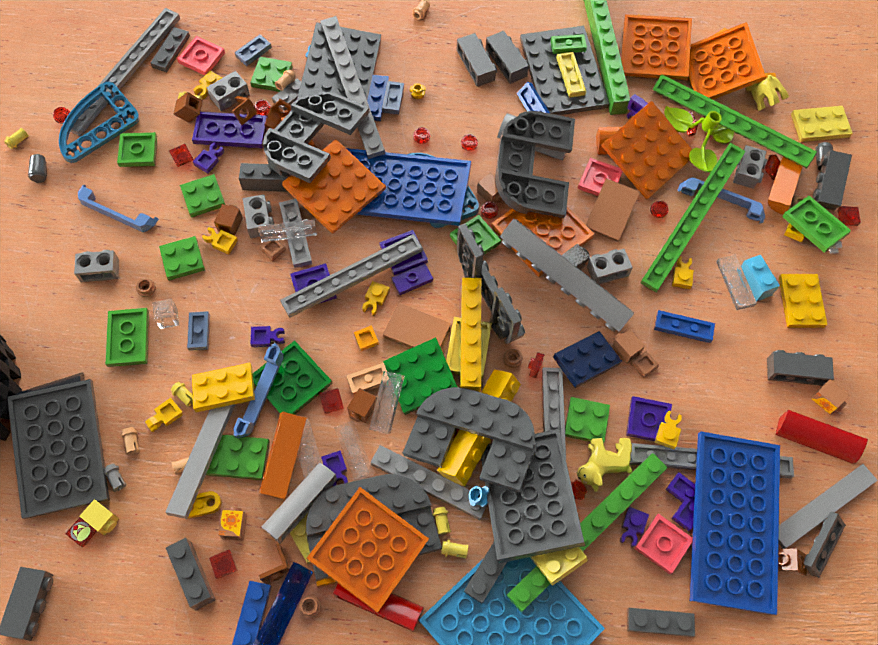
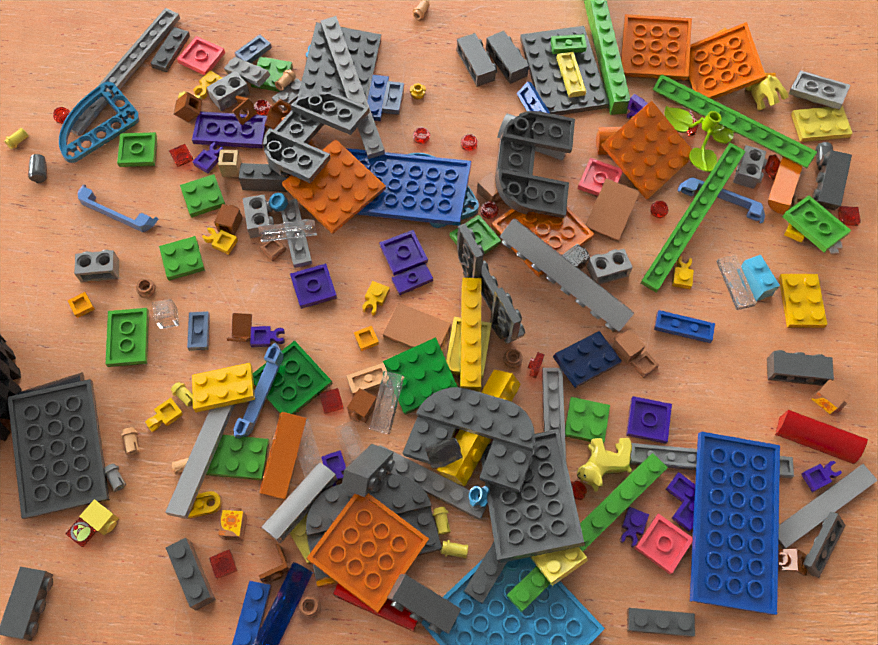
(81, 304): none -> light orange plate
(229, 163): none -> tan brick
(241, 327): none -> dark orange bracket
(247, 71): none -> light grey plate
(278, 202): none -> dark azure tile
(351, 275): light grey tile -> none
(368, 470): none -> dark grey brick
(423, 604): none -> dark grey brick
(444, 452): none -> clear smoke brick
(668, 432): yellow plate -> none
(819, 89): none -> light grey plate
(819, 477): none -> dark purple plate

